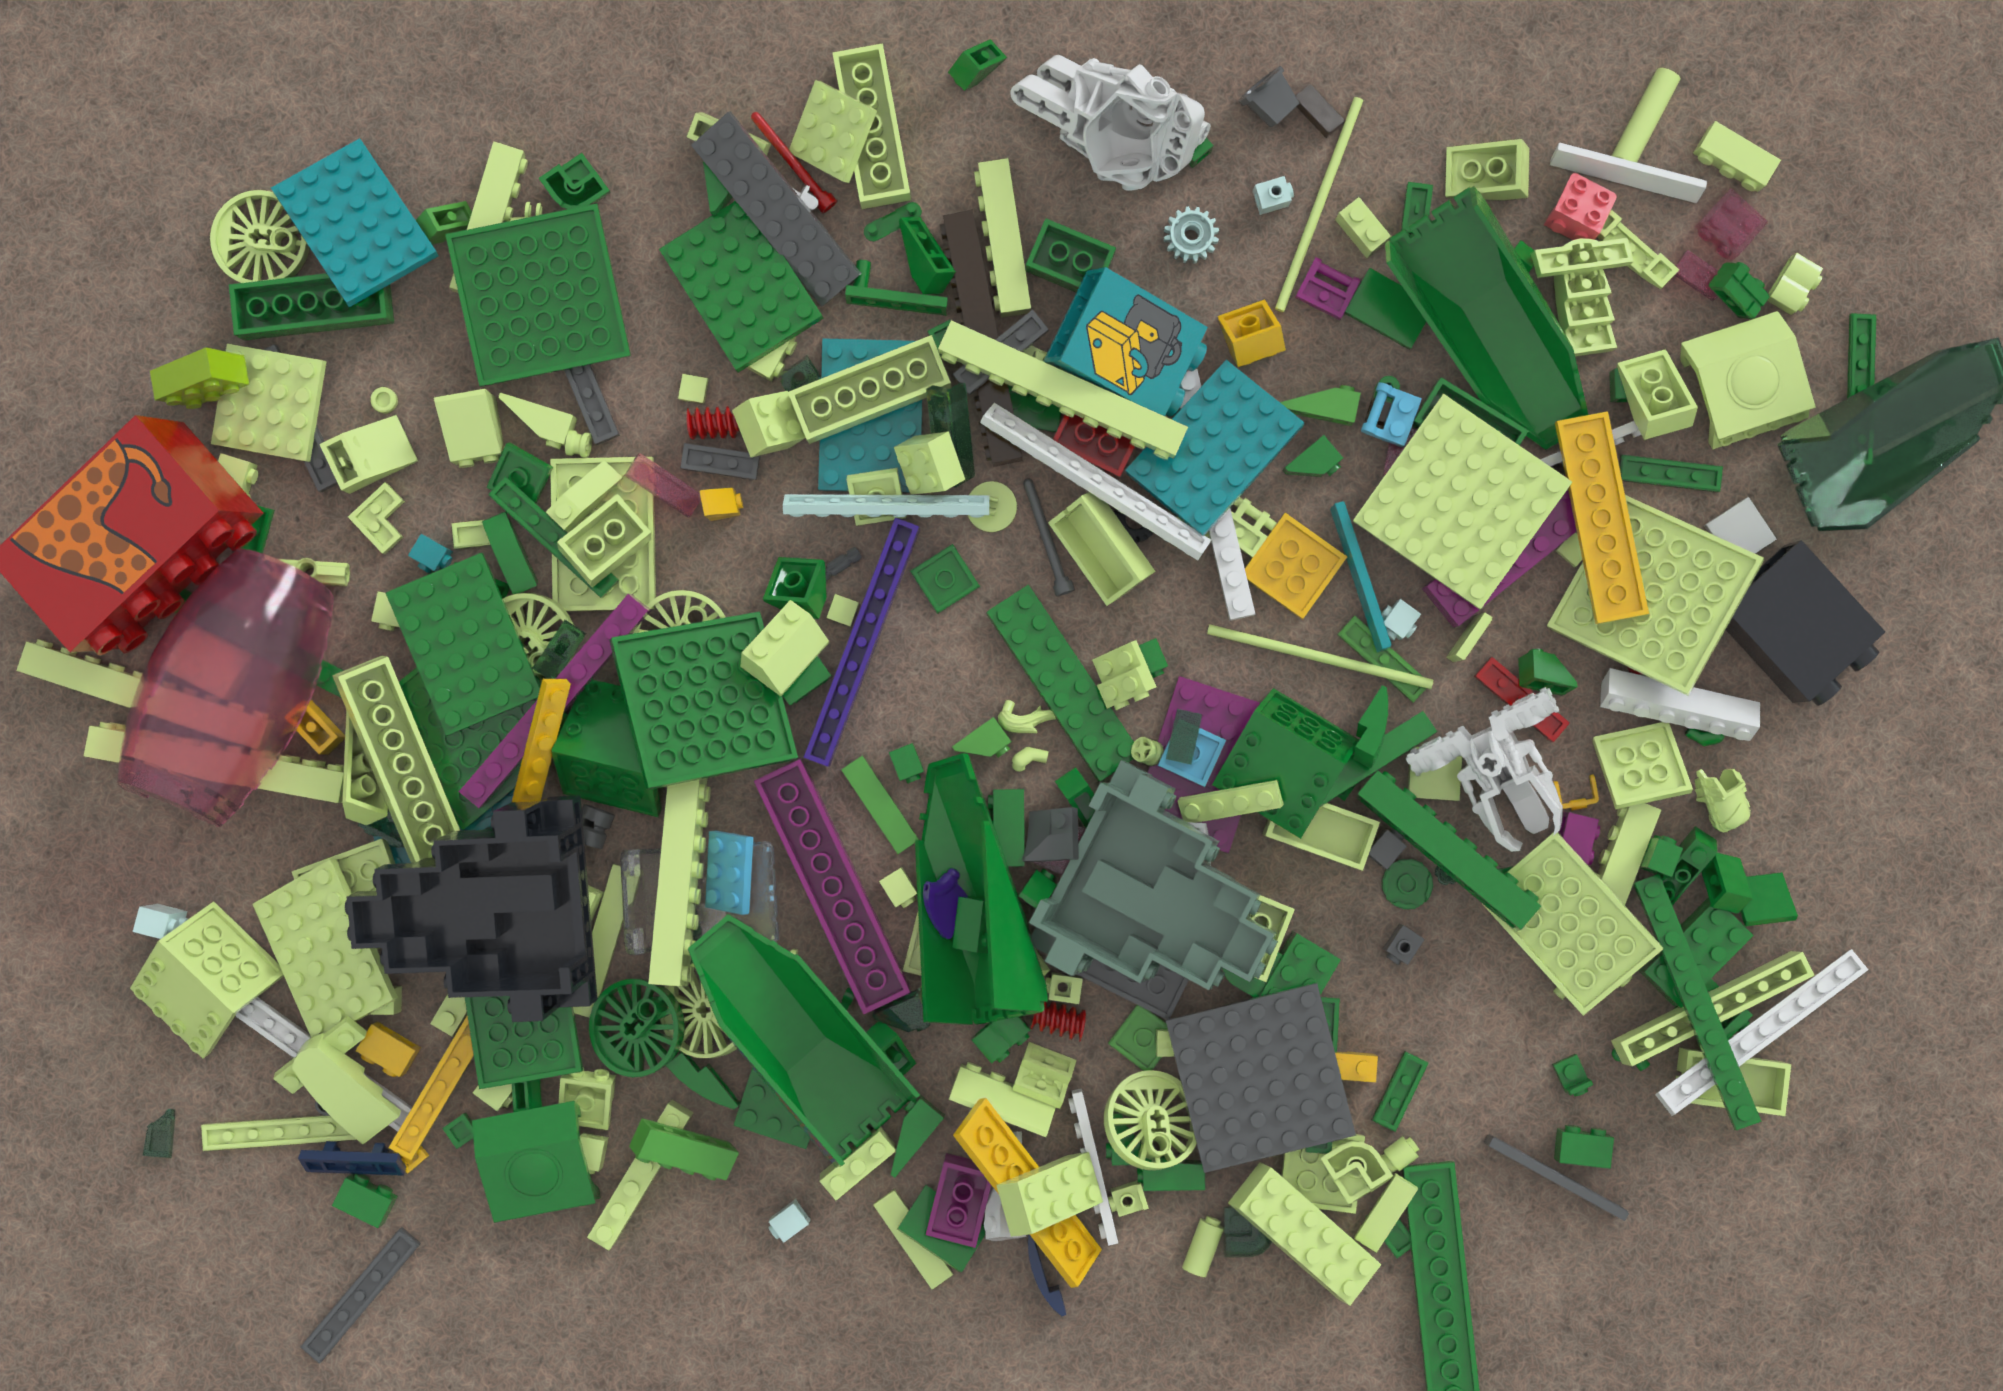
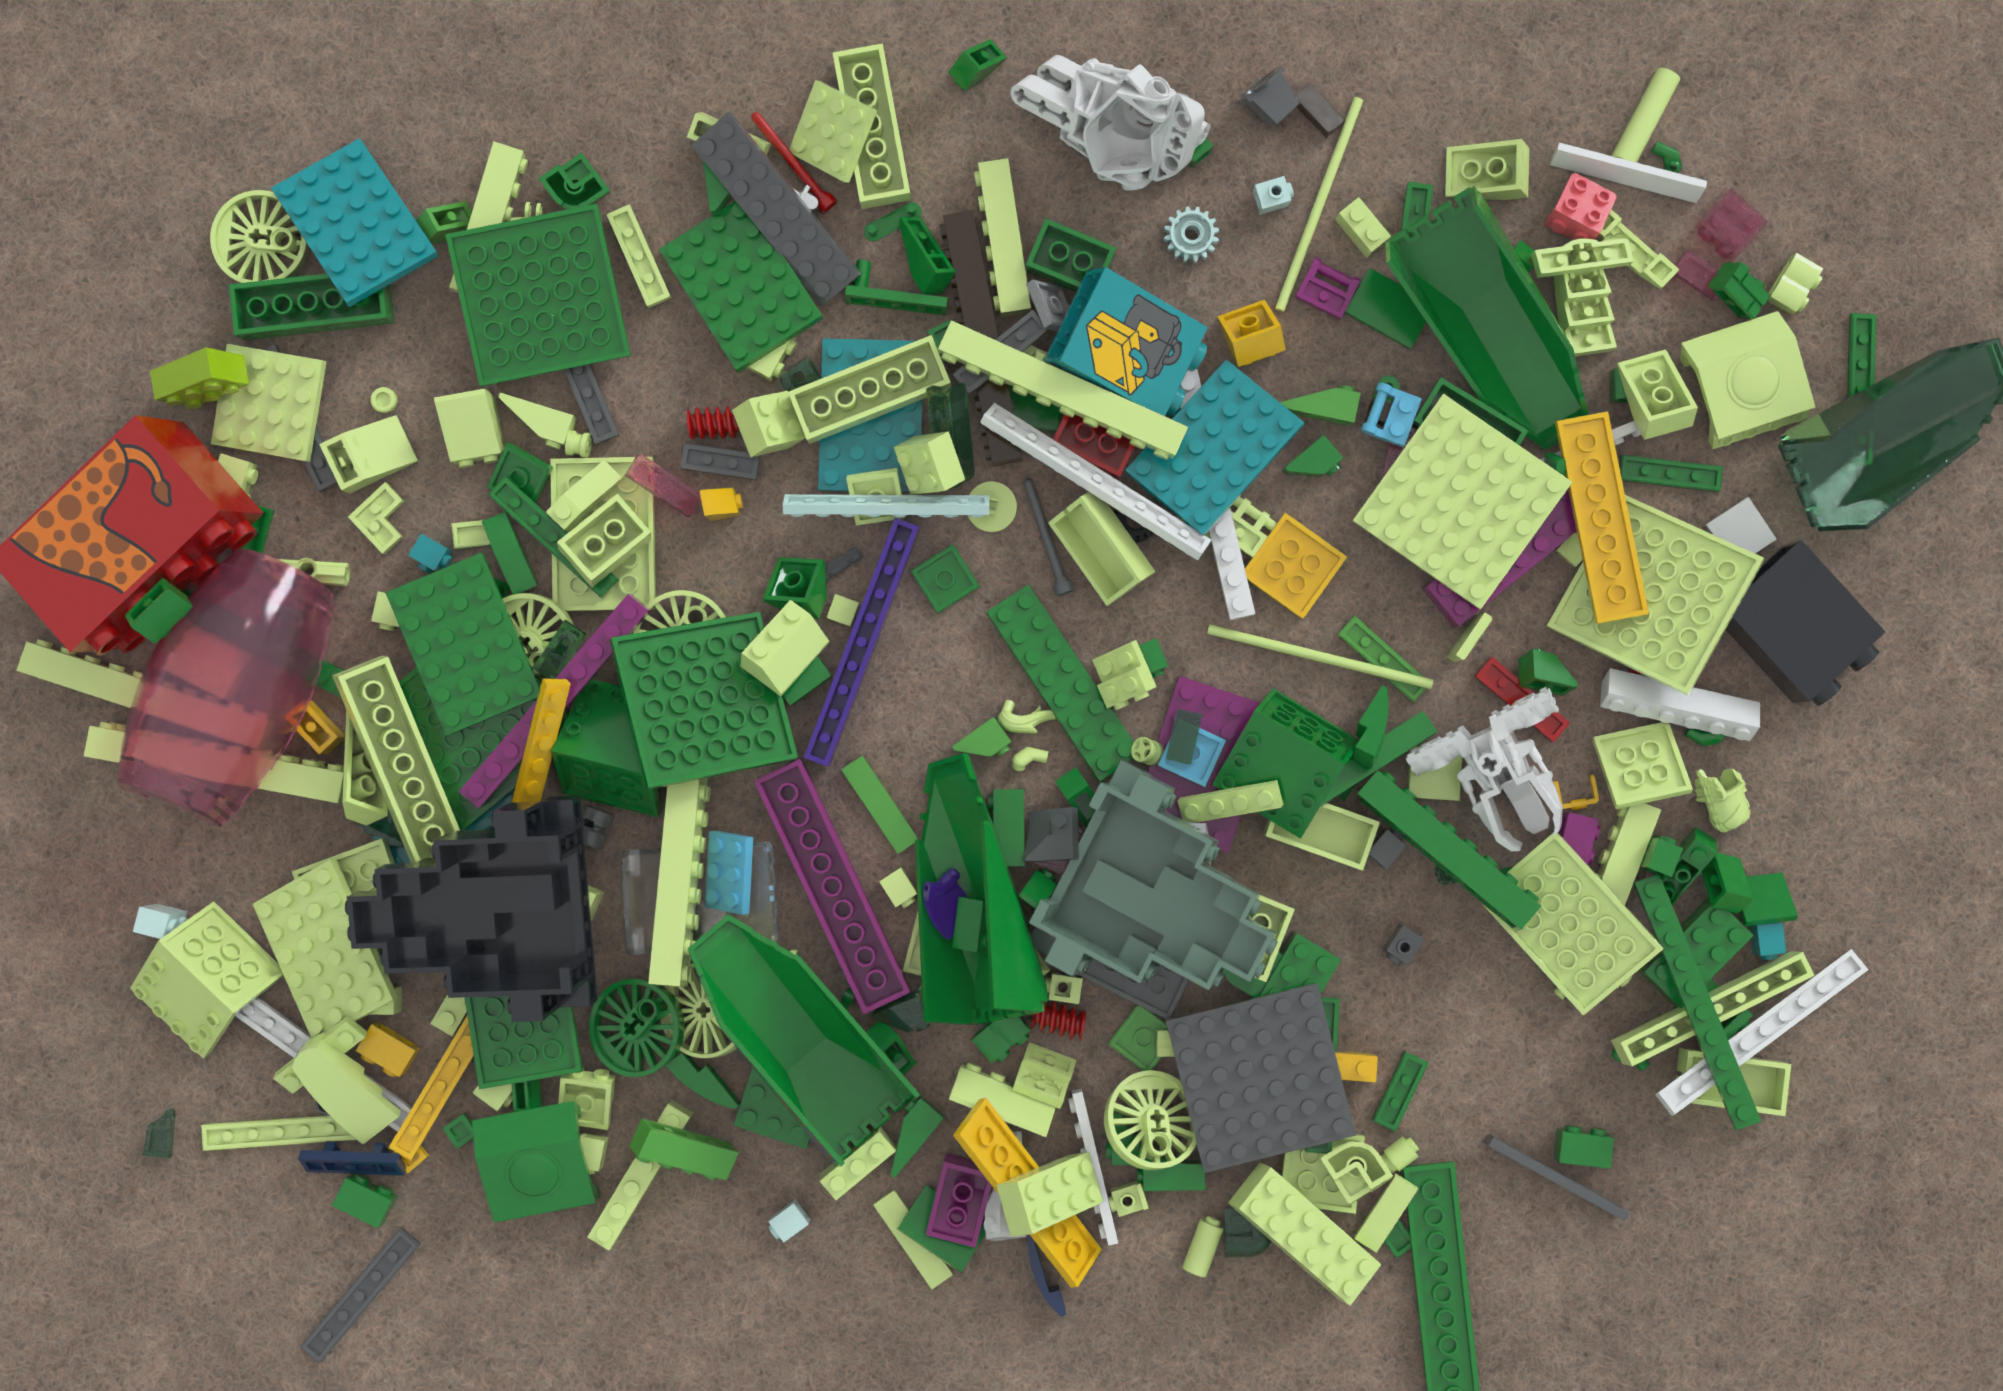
(158, 611): none -> green brick
(606, 932): yellowish green tile -> none
(639, 256): none -> yellowish green plate
(693, 389): yellowish green tile -> none
(907, 763): green brick -> none
(1049, 302): none -> light grey tile
(1360, 577): teal tile -> none
(1399, 880): green tile -> none
(1400, 620): light aqua brick -> none
(1555, 462): none -> green tile
(1572, 1076): green bracket -> none
(1669, 155): none -> green arm
(1736, 157): yellowish green brick -> none
(1768, 940): none -> teal brick

